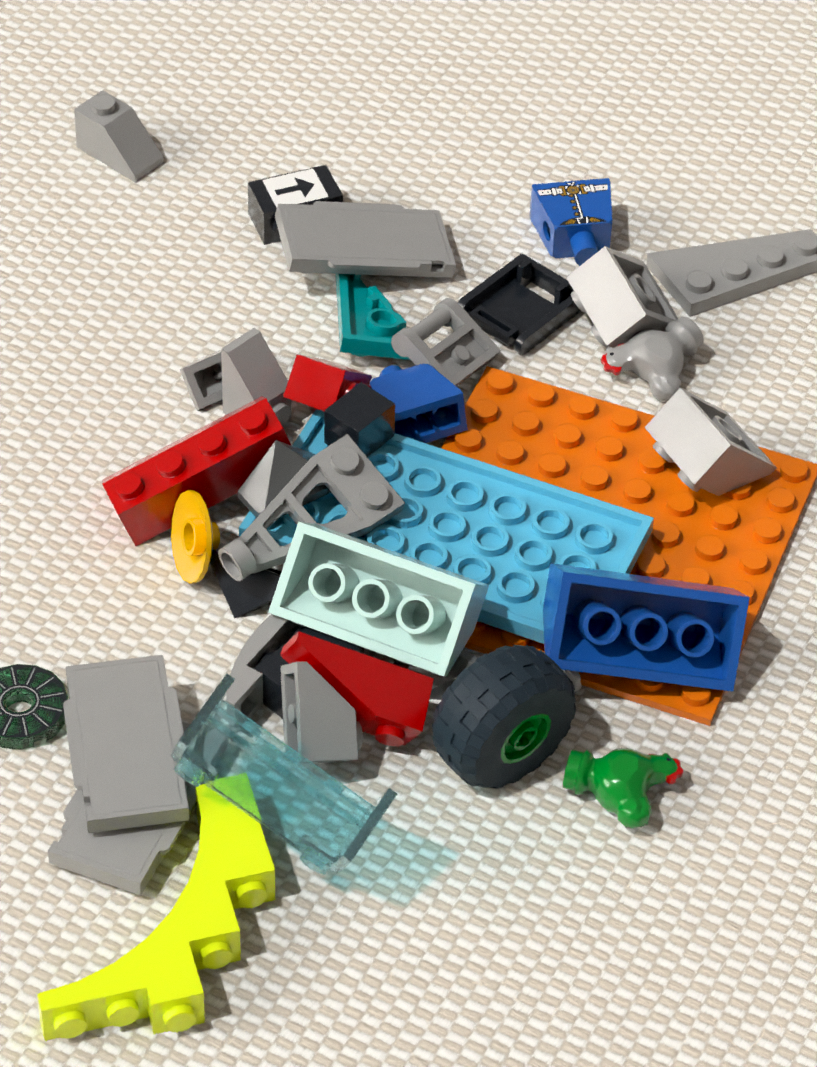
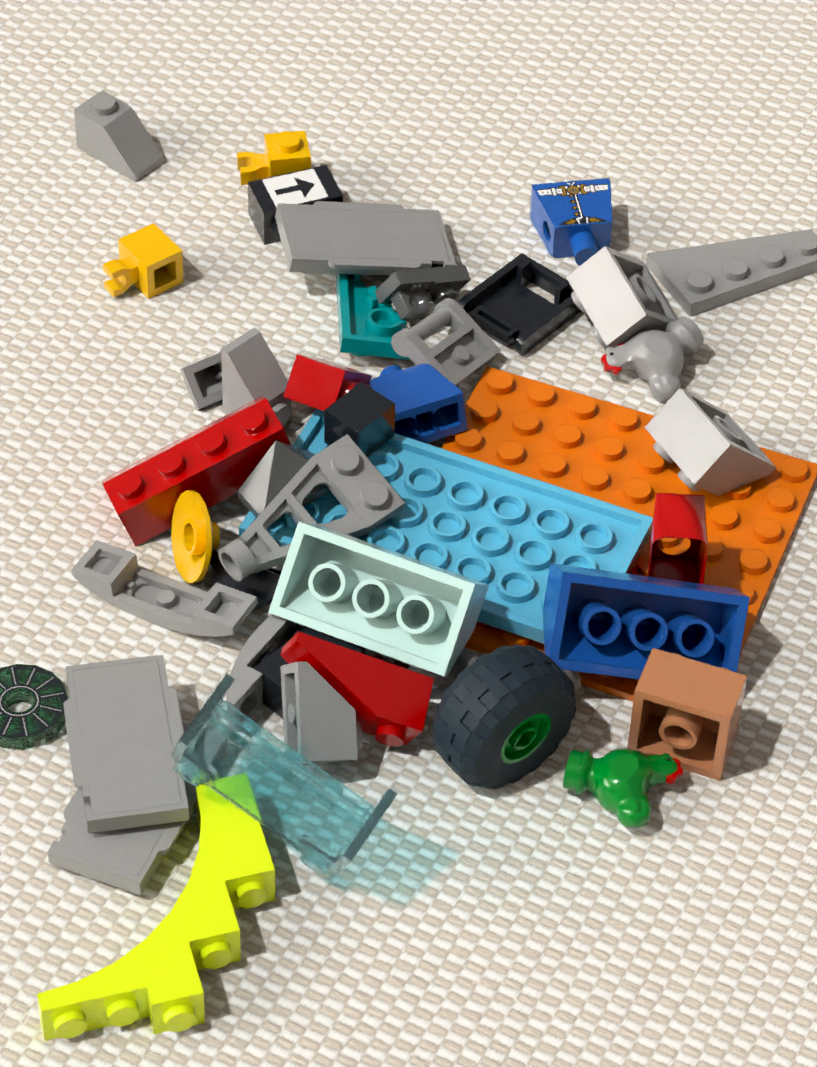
(147, 261): none -> yellow brick
(158, 599): none -> light grey slope
(282, 154): none -> yellow brick
(414, 288): none -> dark grey hinge
(682, 518): none -> red piece
(687, 712): none -> nougat brick

